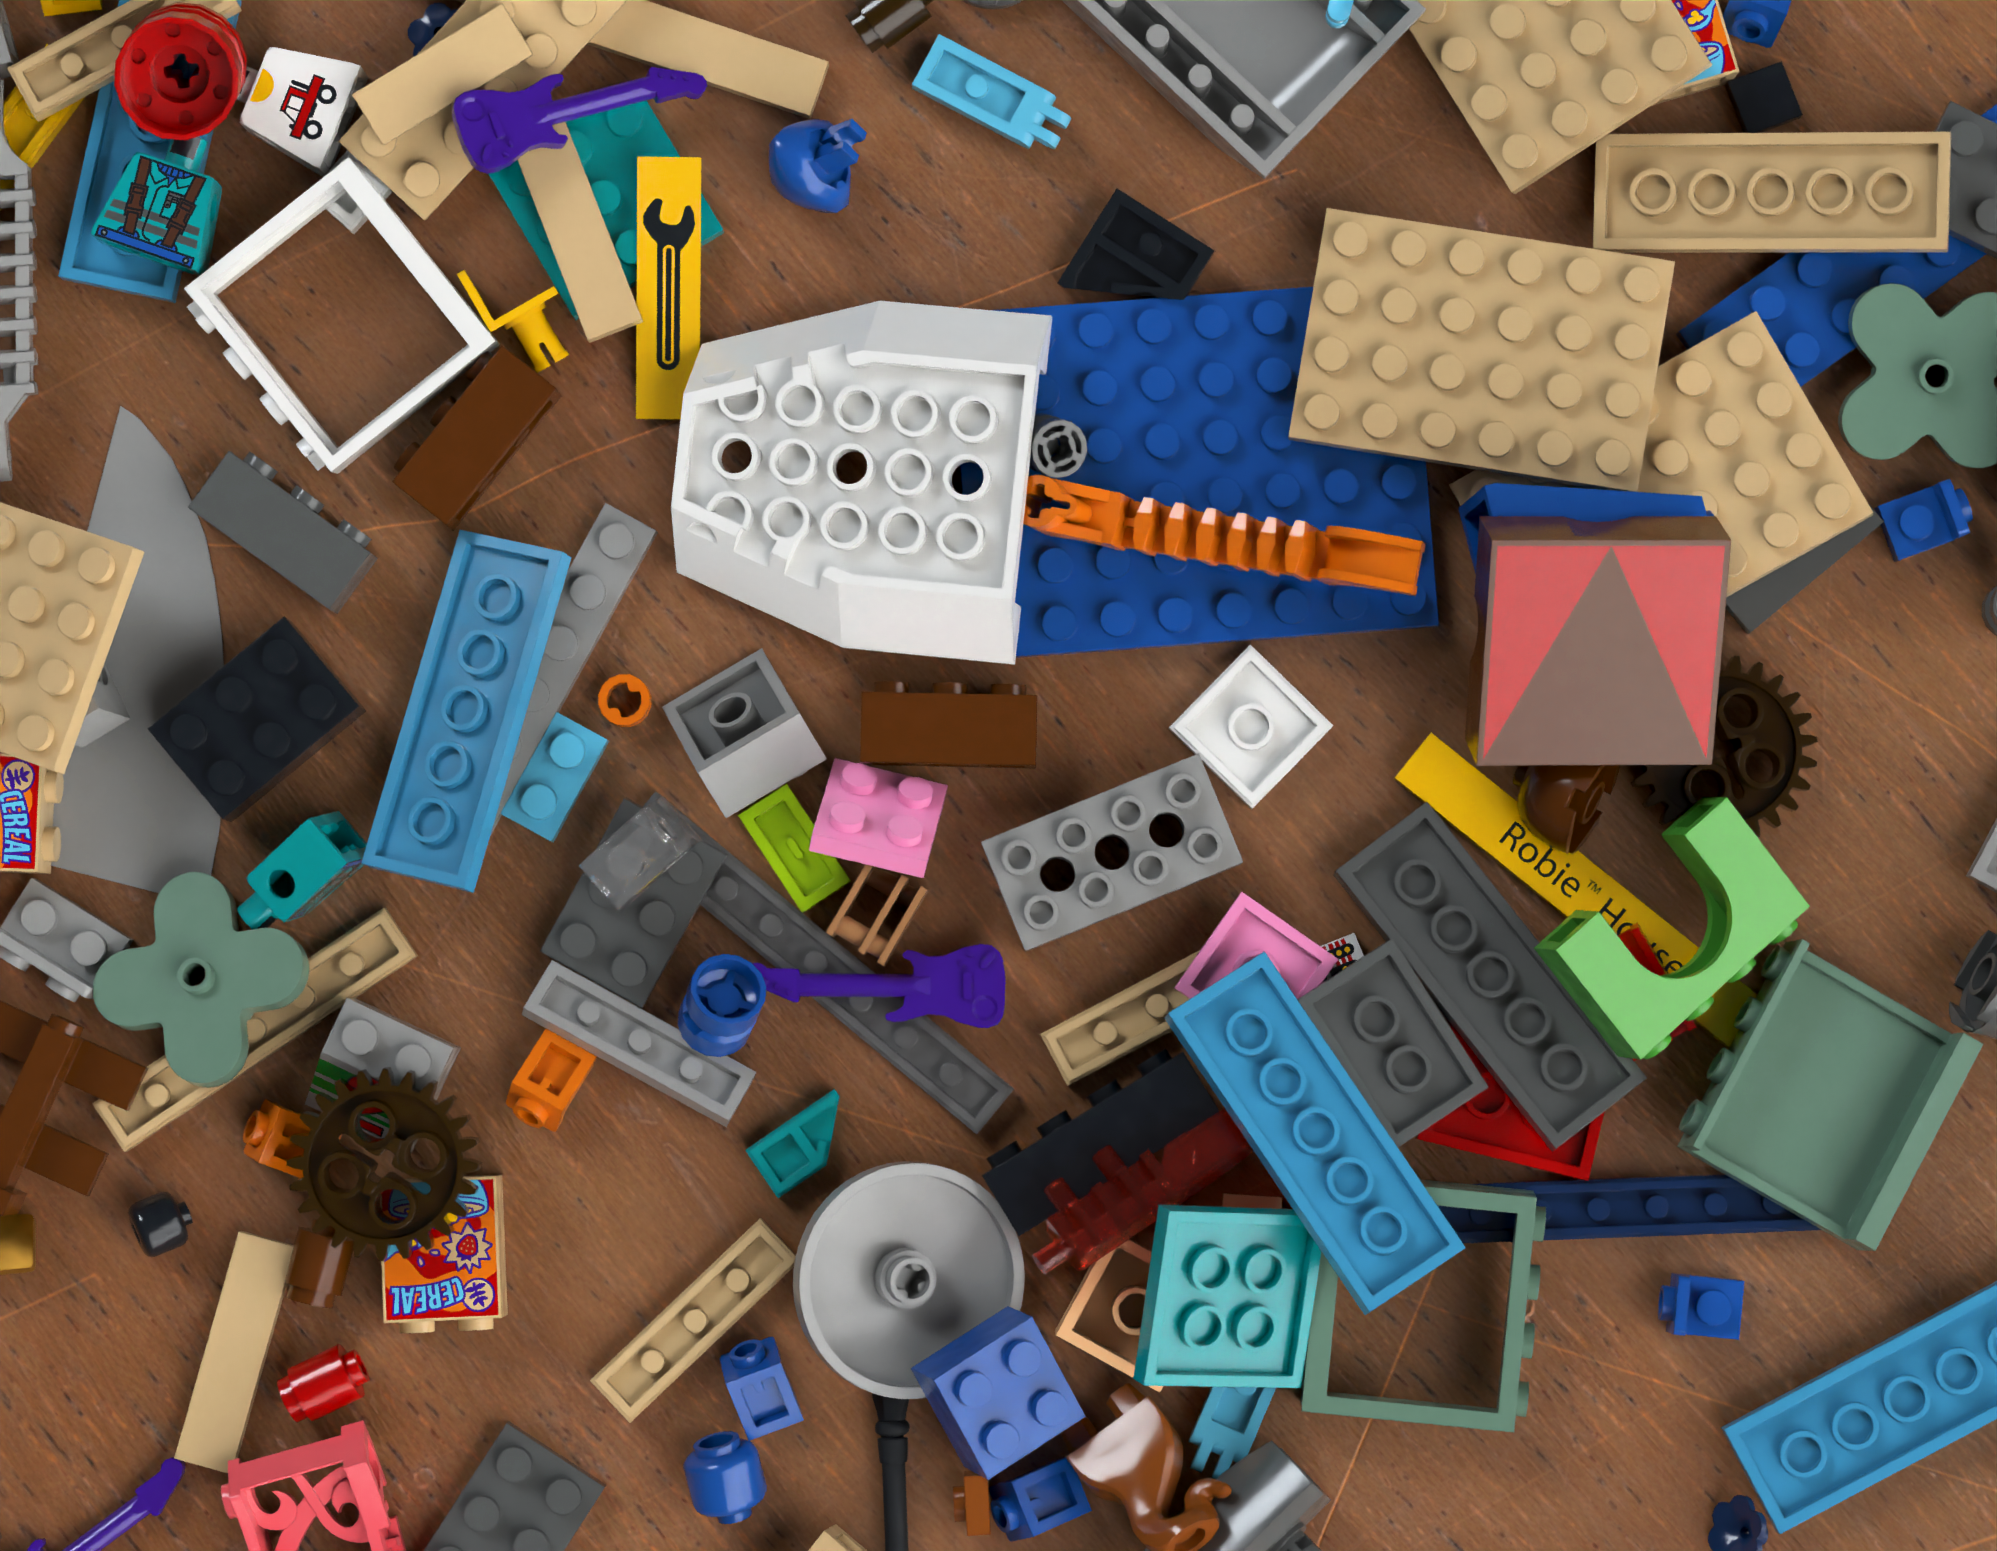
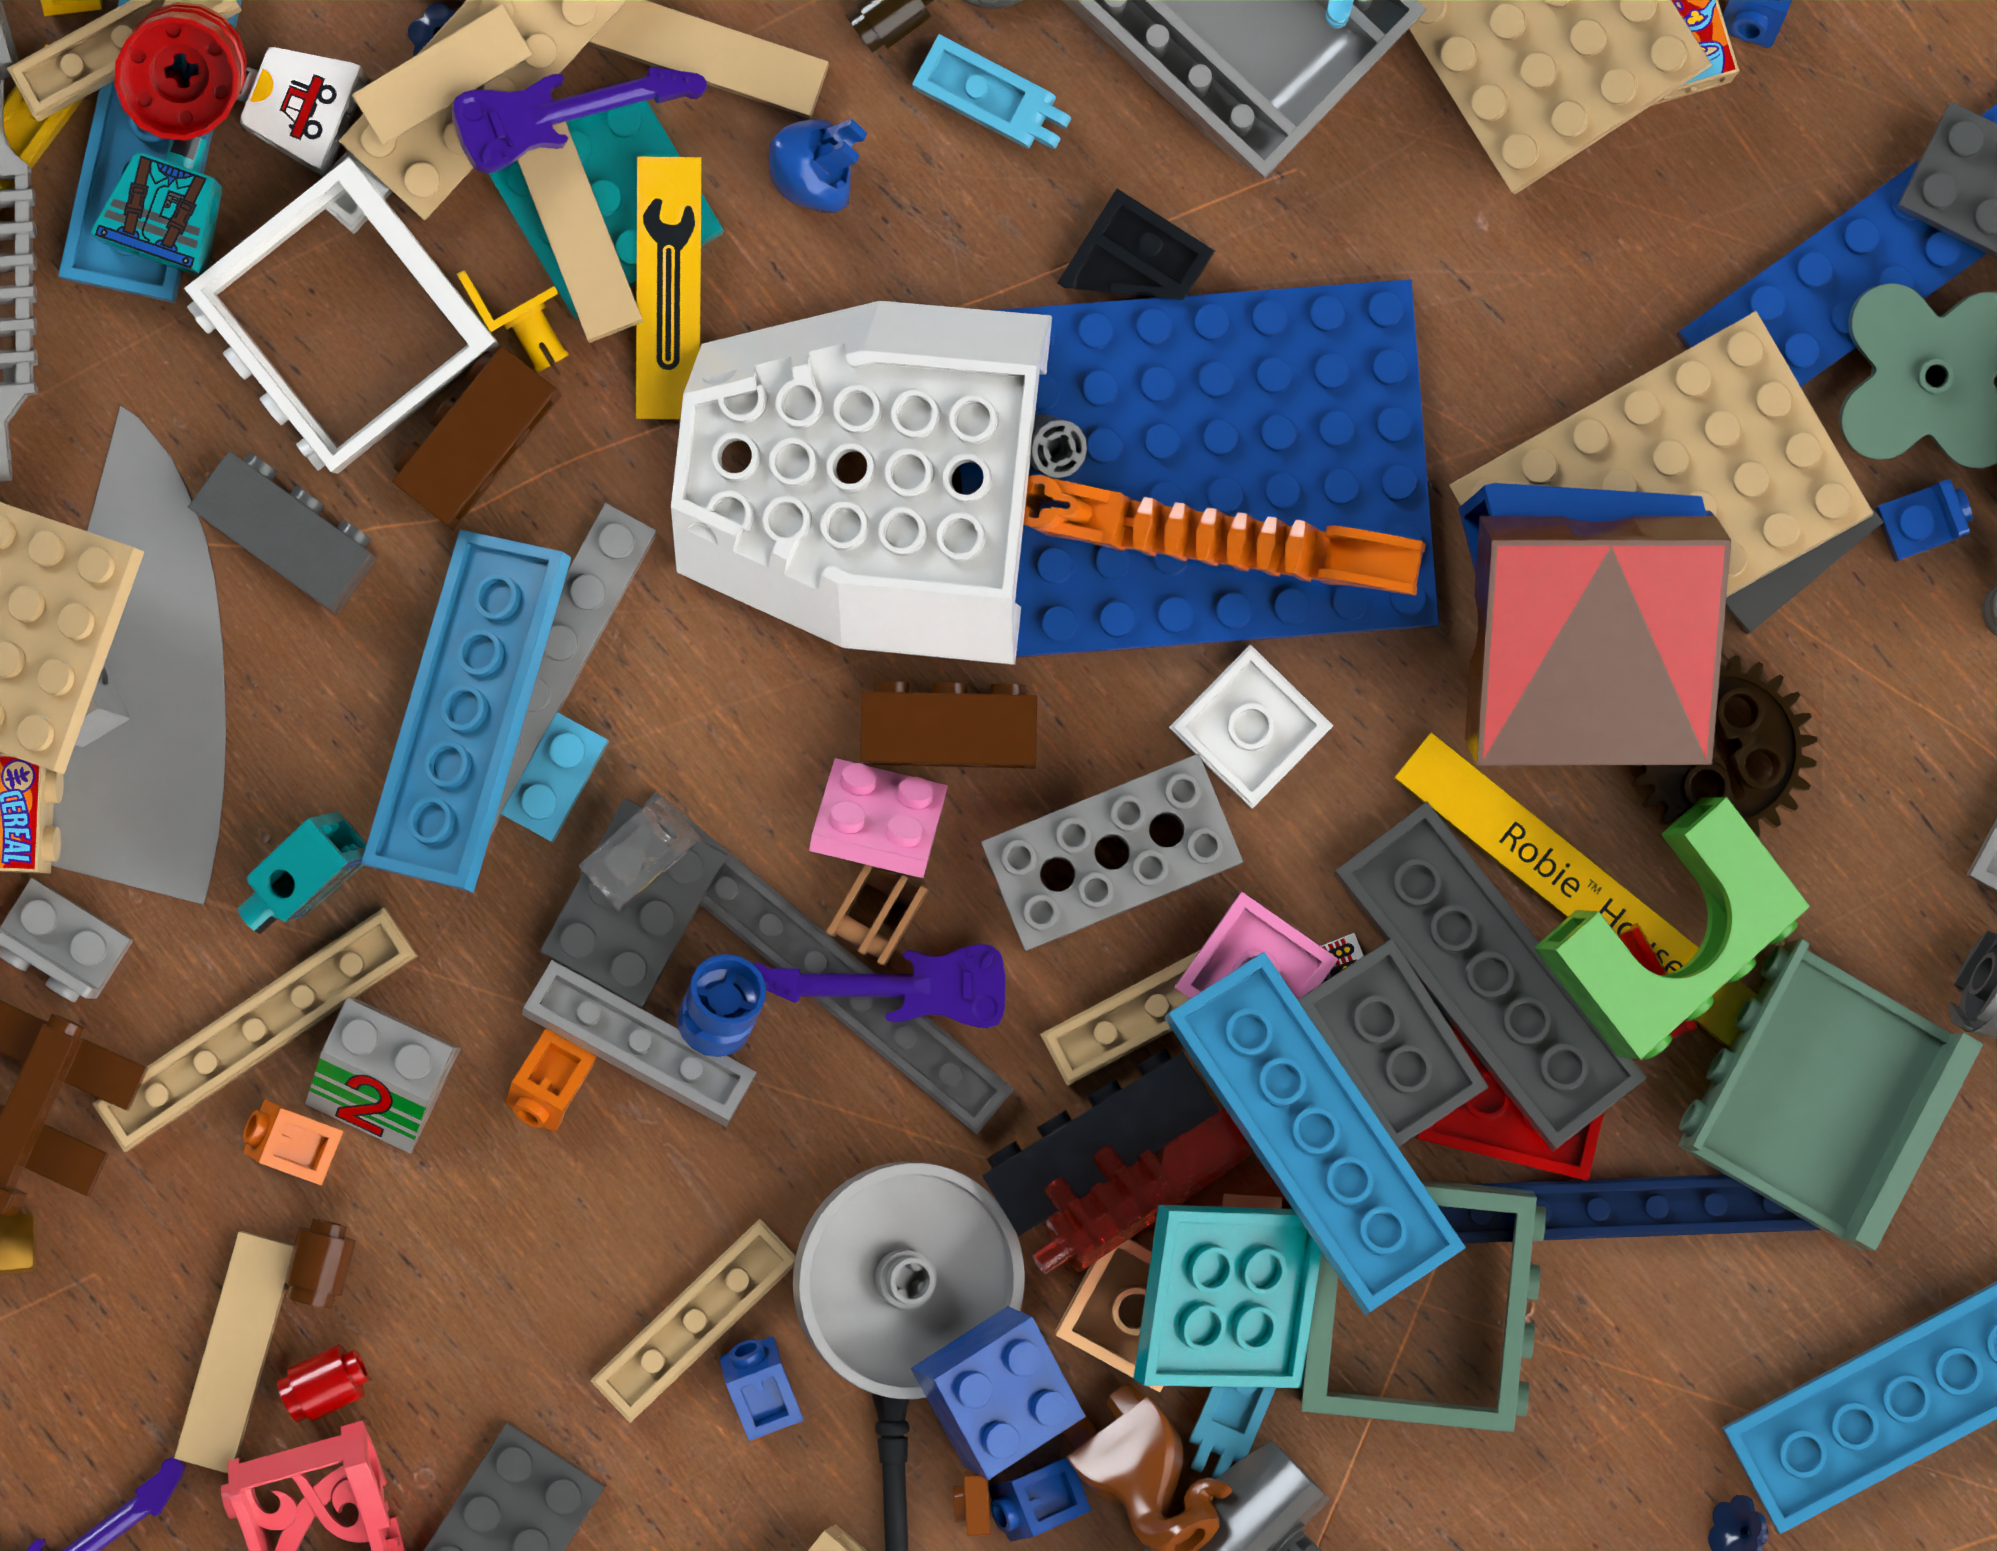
(159, 1223): black piece -> none
(207, 1021): sand green plant -> none
(257, 720): black brick -> none
(357, 1210): dark brown gear -> none
(456, 1277): brick -> none
(634, 685): orange bush -> none
(725, 1477): blue head -> none
(743, 733): light grey slope -> none
(784, 838): lime plate -> none
(797, 1146): teal tile -> none
(1481, 351): tan plate -> none
(1562, 801): reddish brown cylinder -> none
(1702, 1306): blue bracket -> none
(1763, 99): black tile -> none
(1772, 192): tan plate -> none

